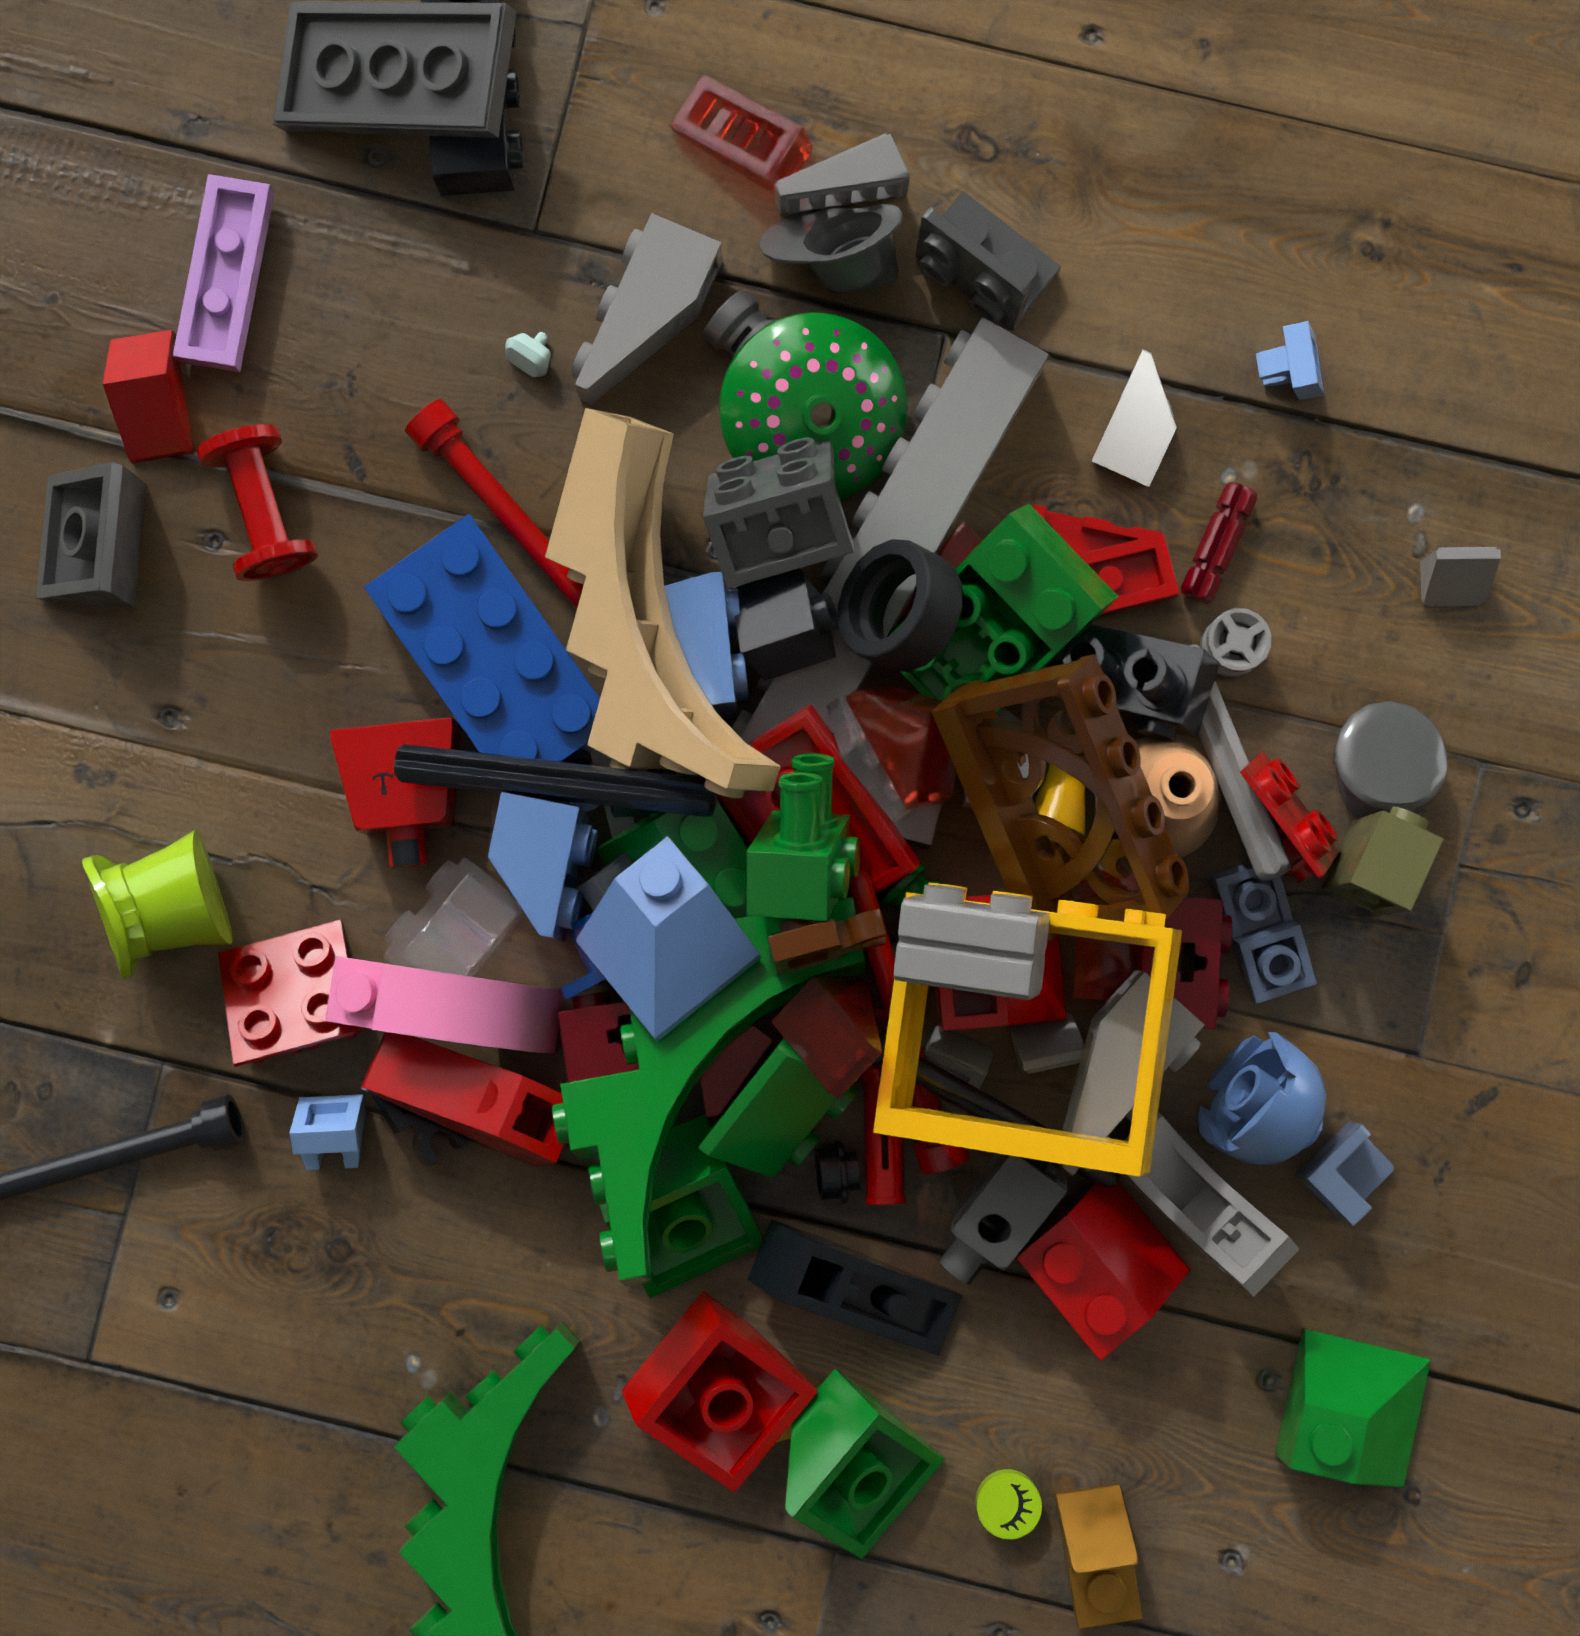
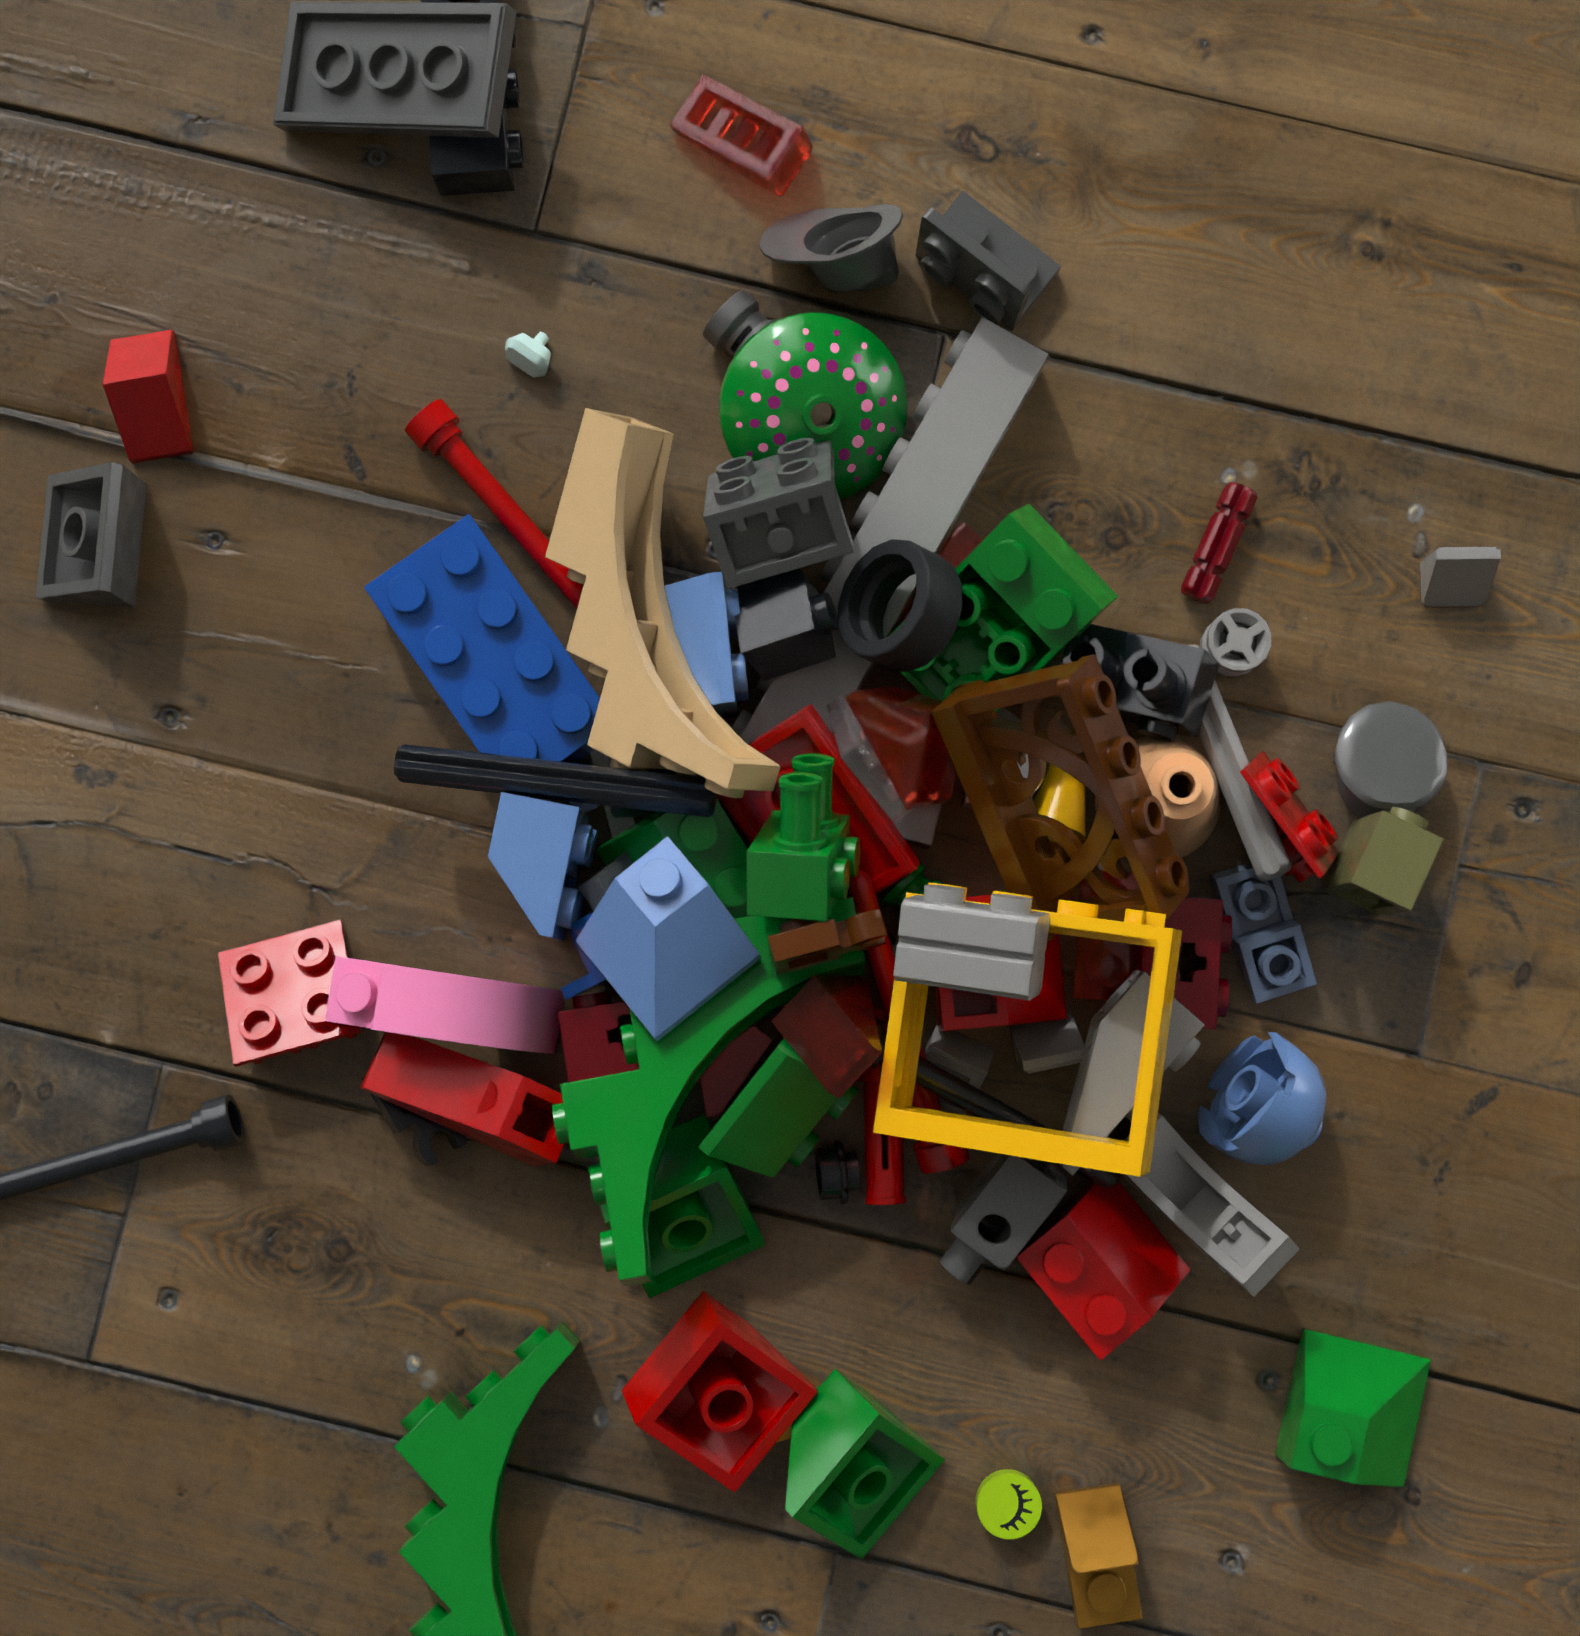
(159, 902): lime hat -> none
(224, 273): lavender plate -> none
(243, 455): red hose -> none
(328, 1126): light blue tile -> none
(380, 800): red torso -> none
(458, 923): clear brick -> none
(657, 299): light grey slope -> none
(851, 177): light grey slope -> none
(853, 1288): black slope -> none
(1127, 559): red wing -> none
(1139, 426): white slope -> none
(1294, 362): light blue tile -> none
(1346, 1172): sand blue panel -> none

